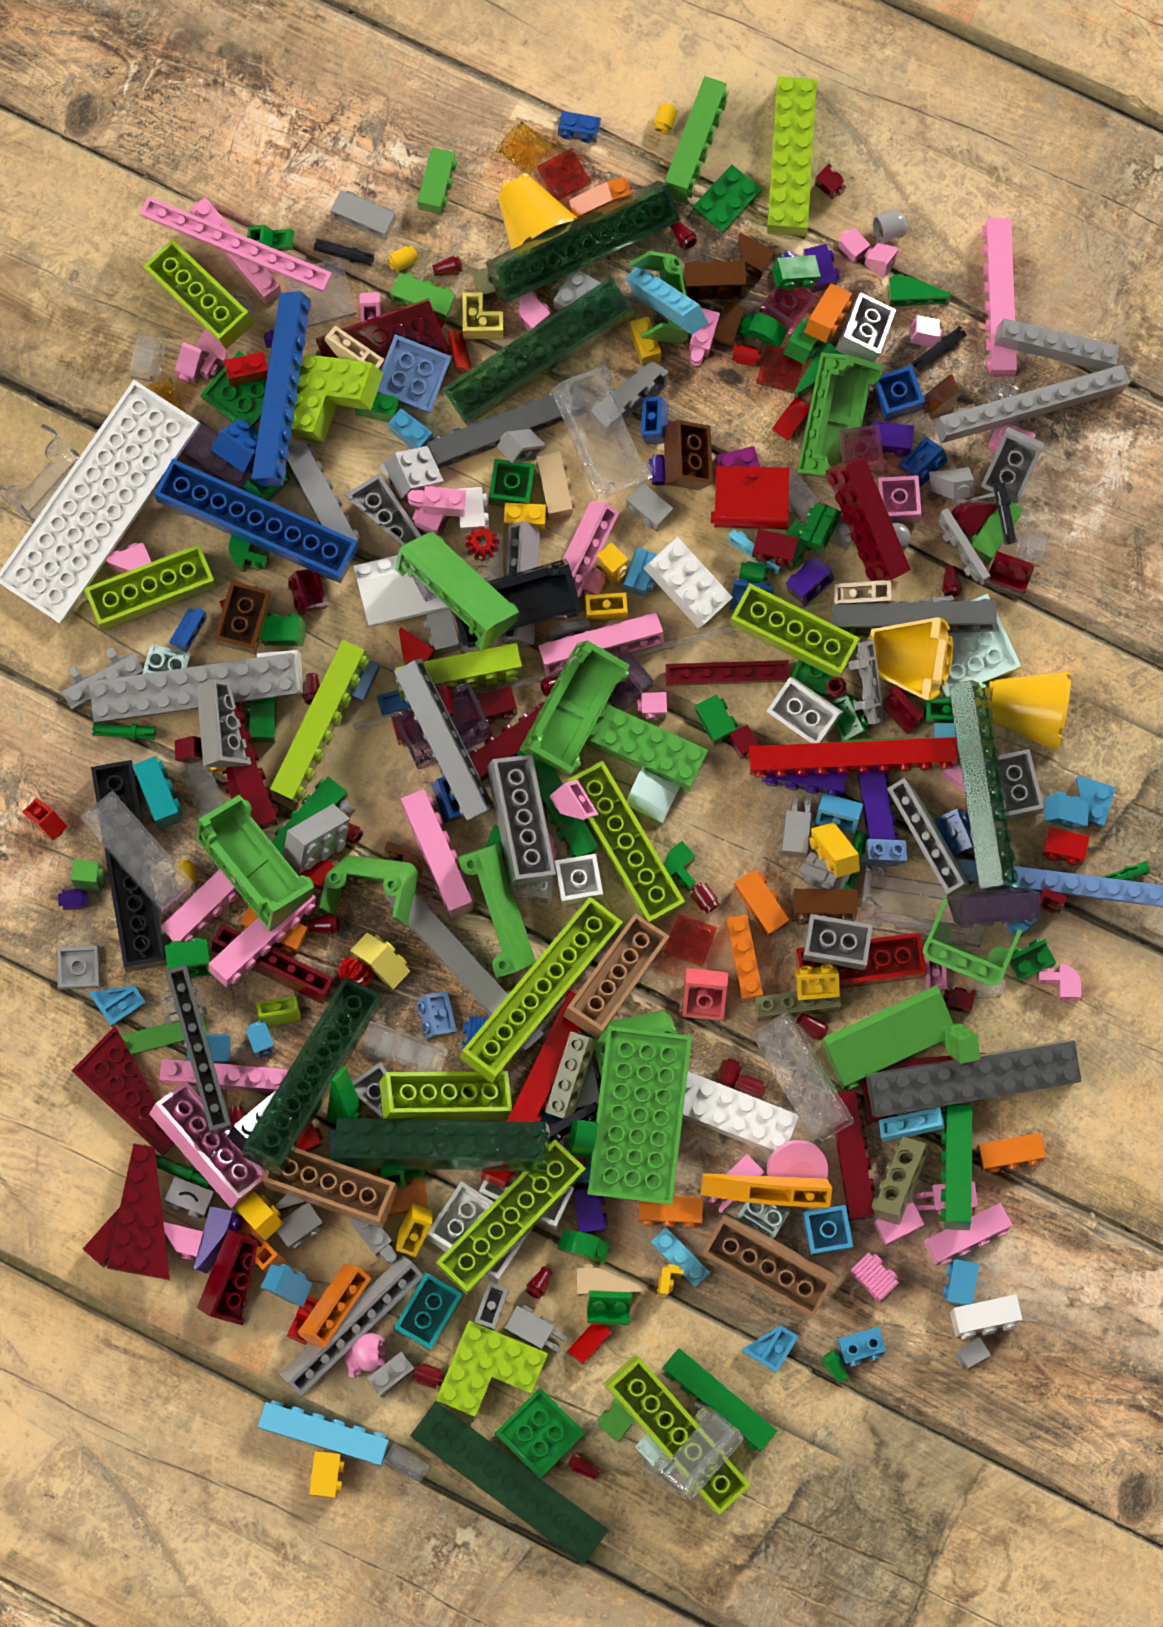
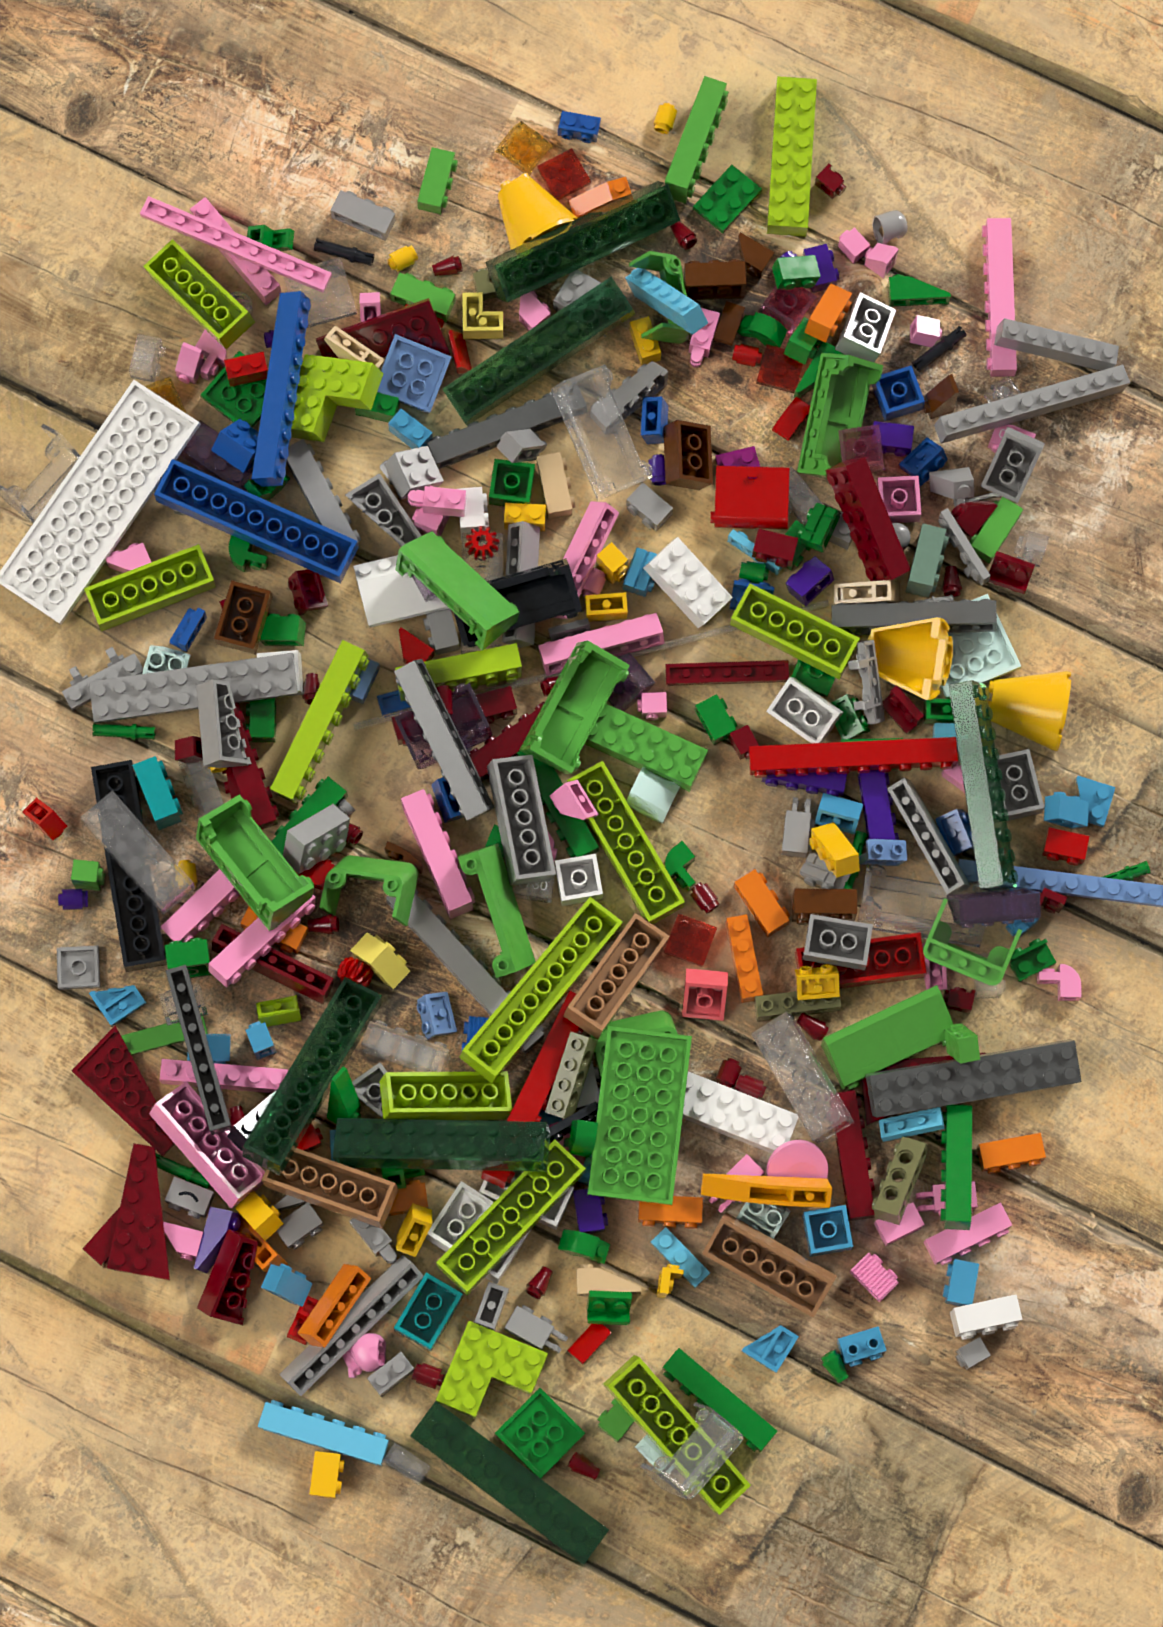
(837, 687): dark red cone -> none
(927, 561): none -> sand green brick
(1004, 511): black pin -> none

